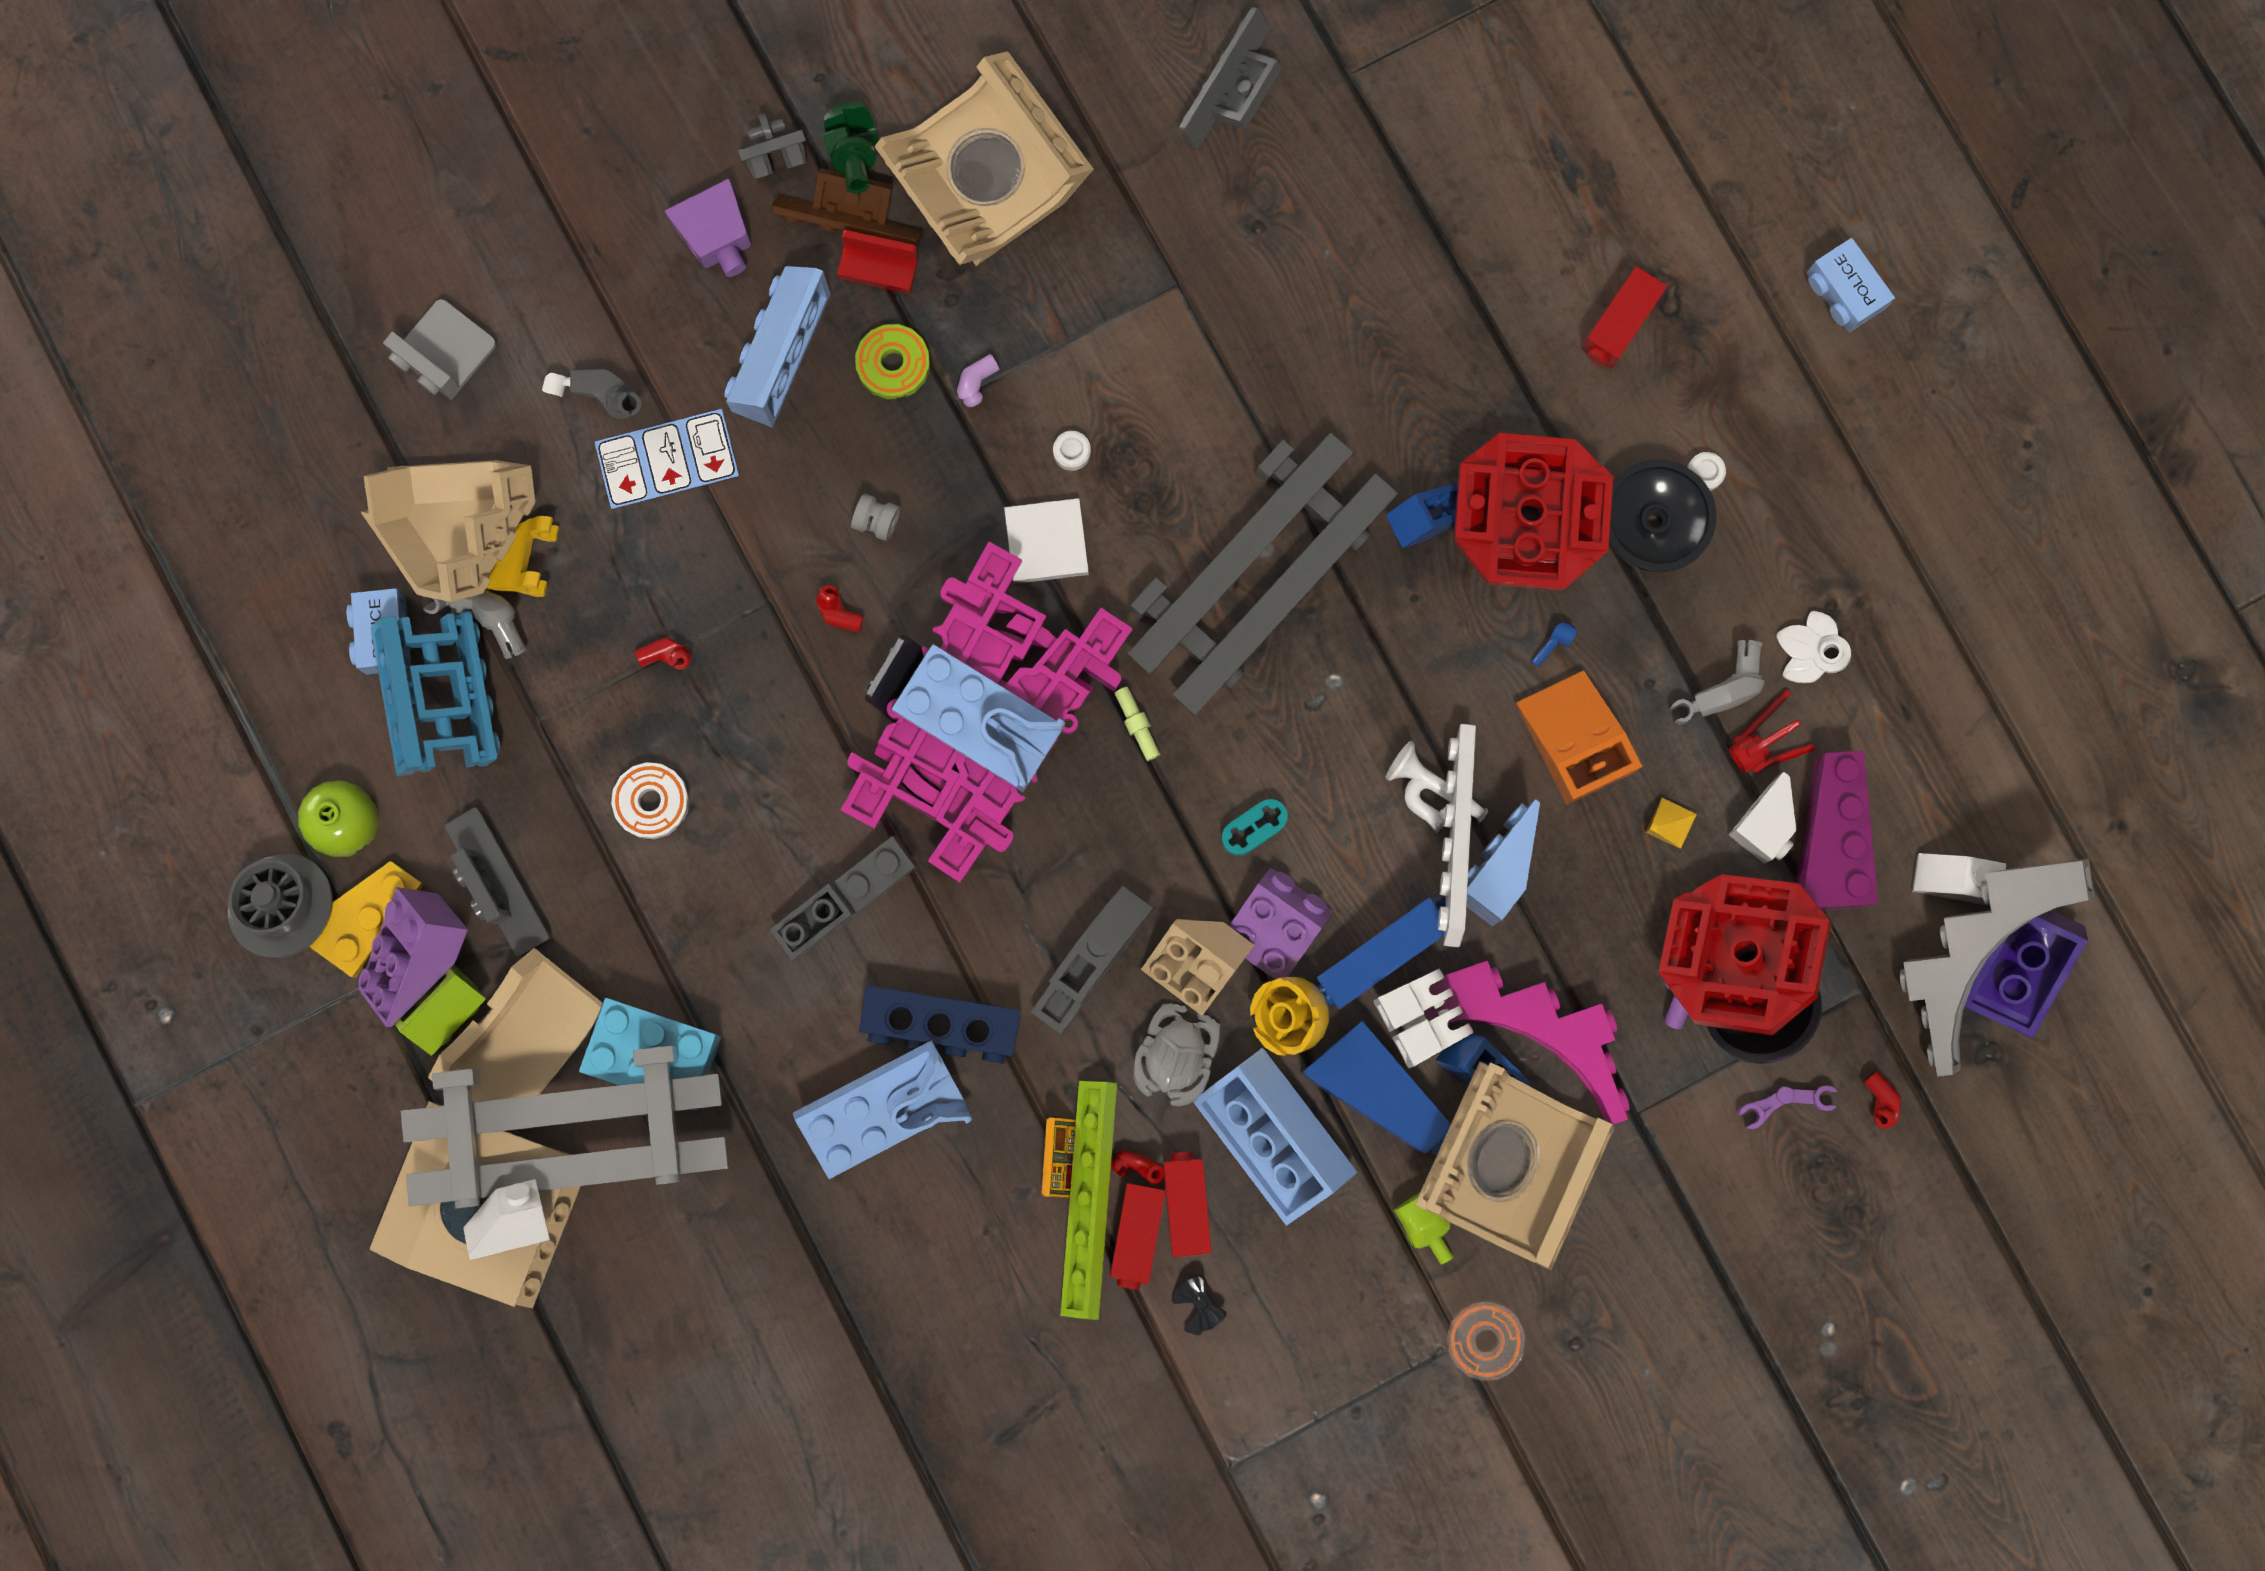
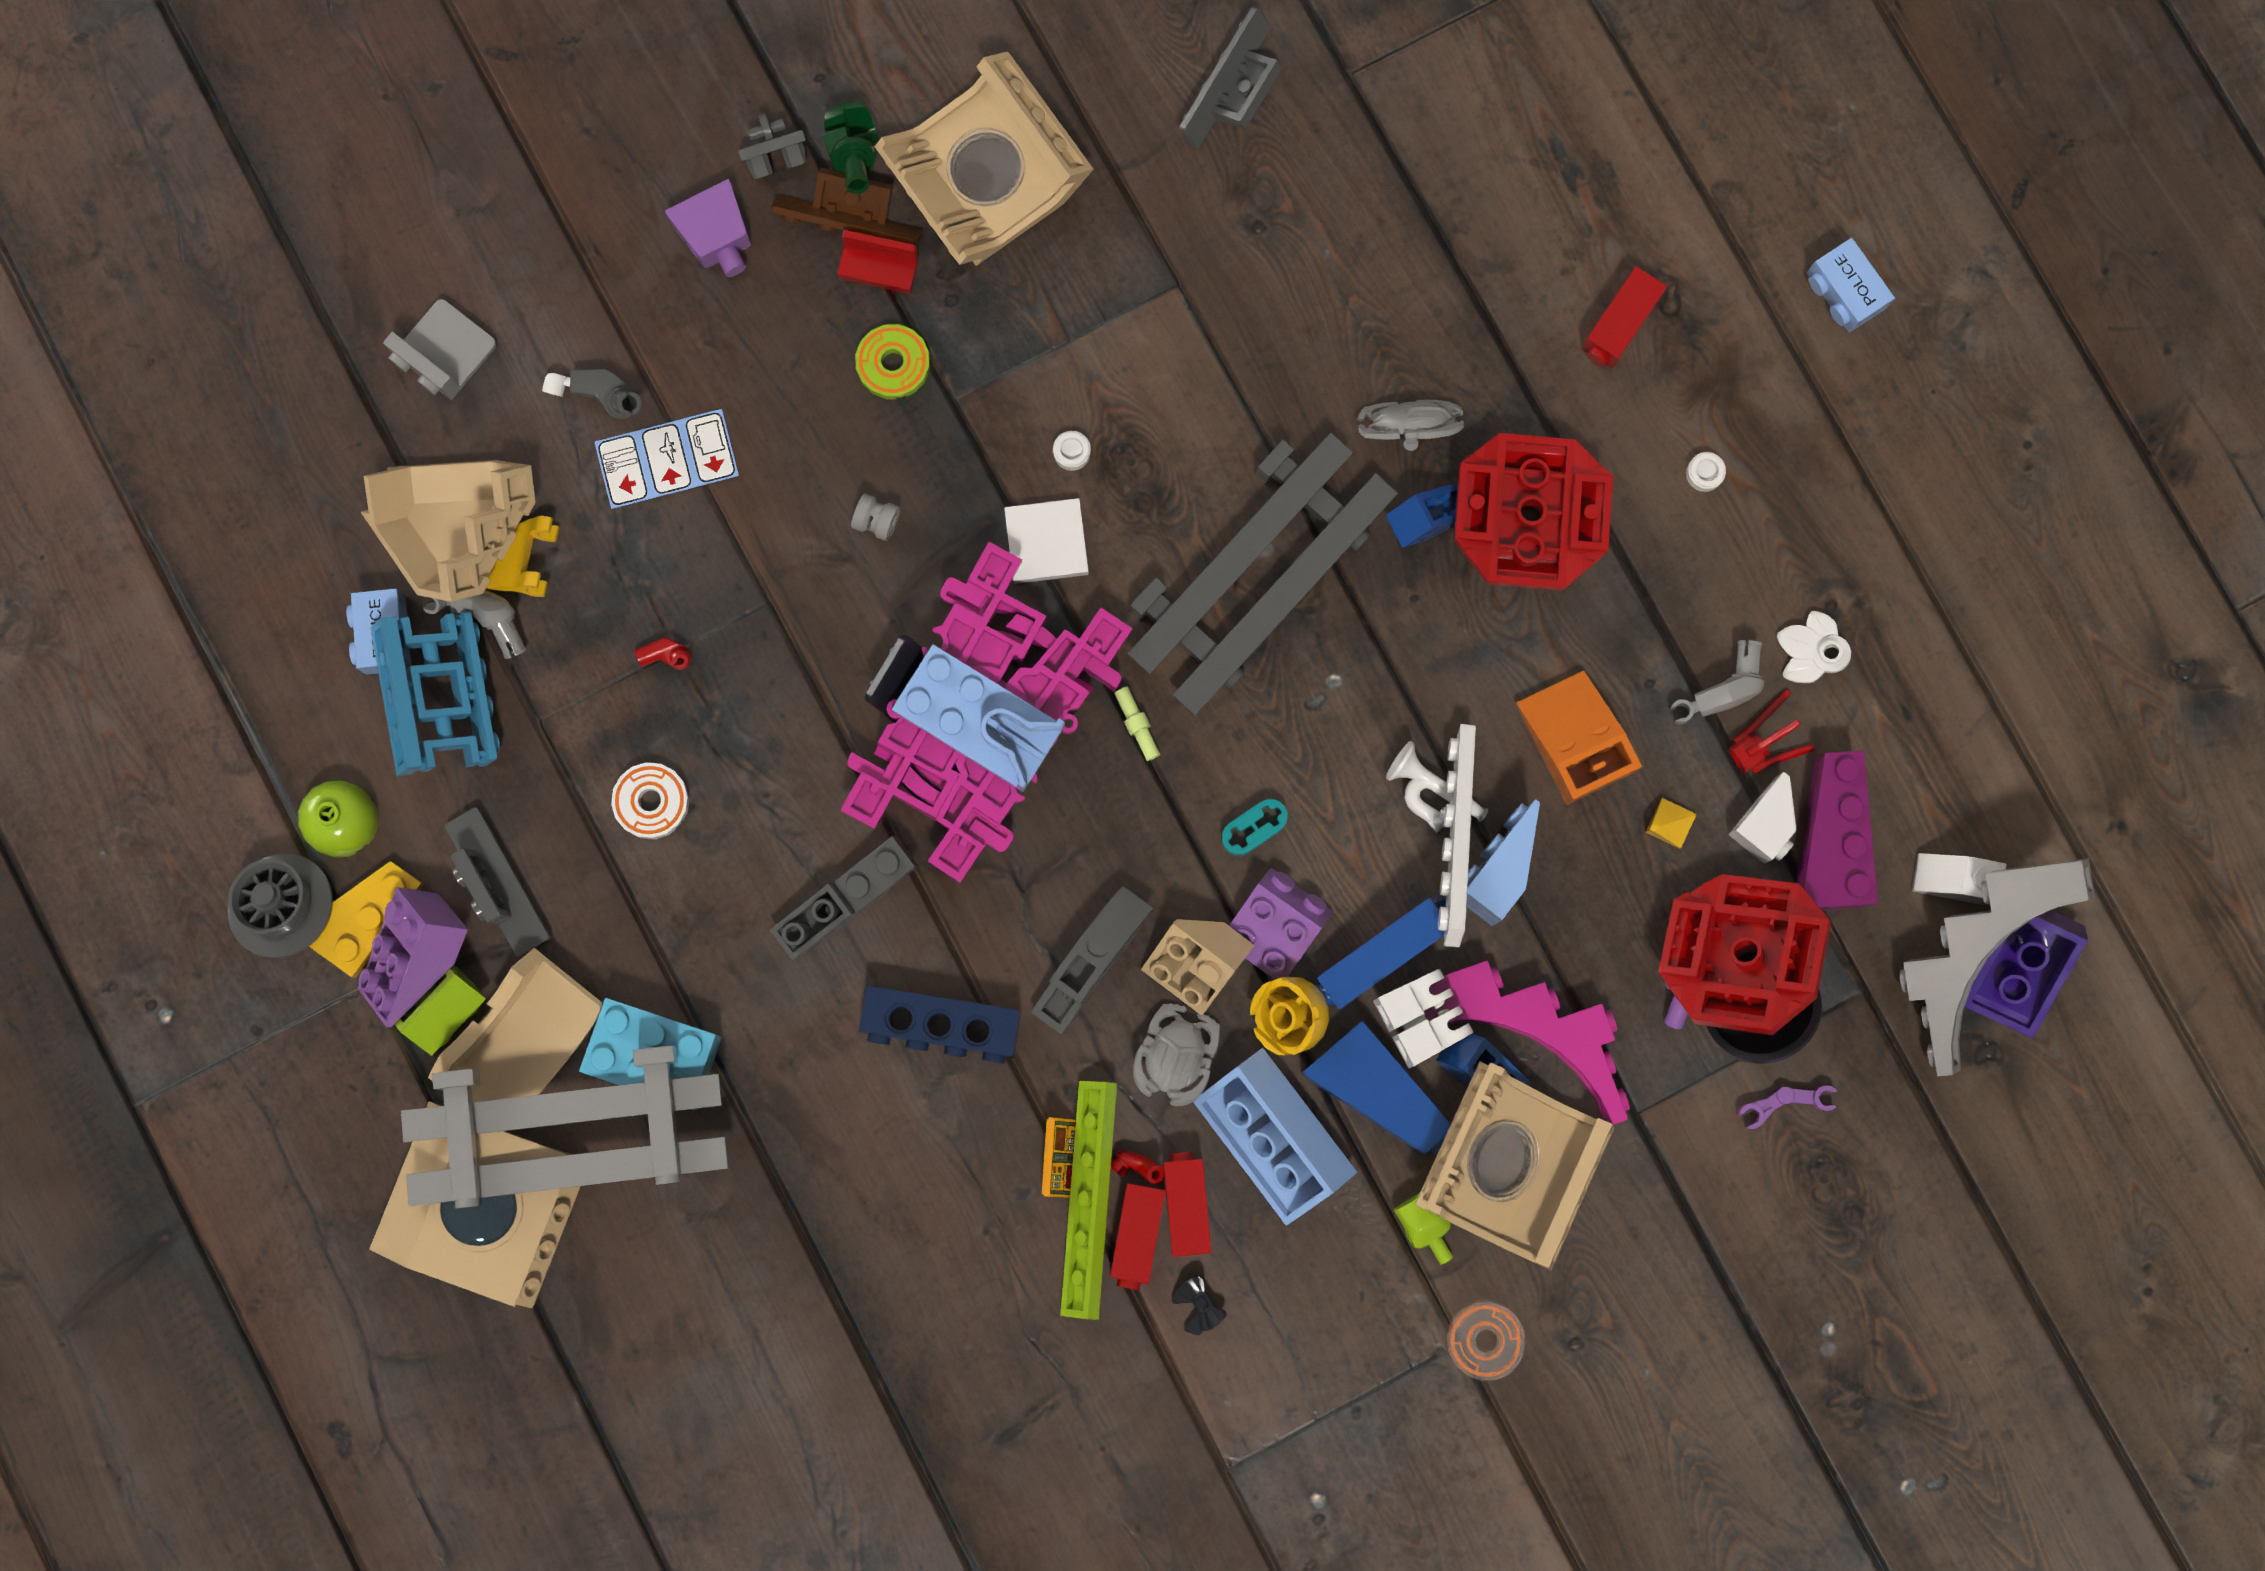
(507, 1221): white slope -> none
(778, 344): light blue slope -> none
(834, 611): red arm -> none
(881, 1110): light blue plate -> none
(971, 380): lavender arm -> none
(1413, 419): none -> light grey shield
(1563, 634): blue hand -> none
(1680, 504): black dish -> none
(1886, 1100): red arm -> none

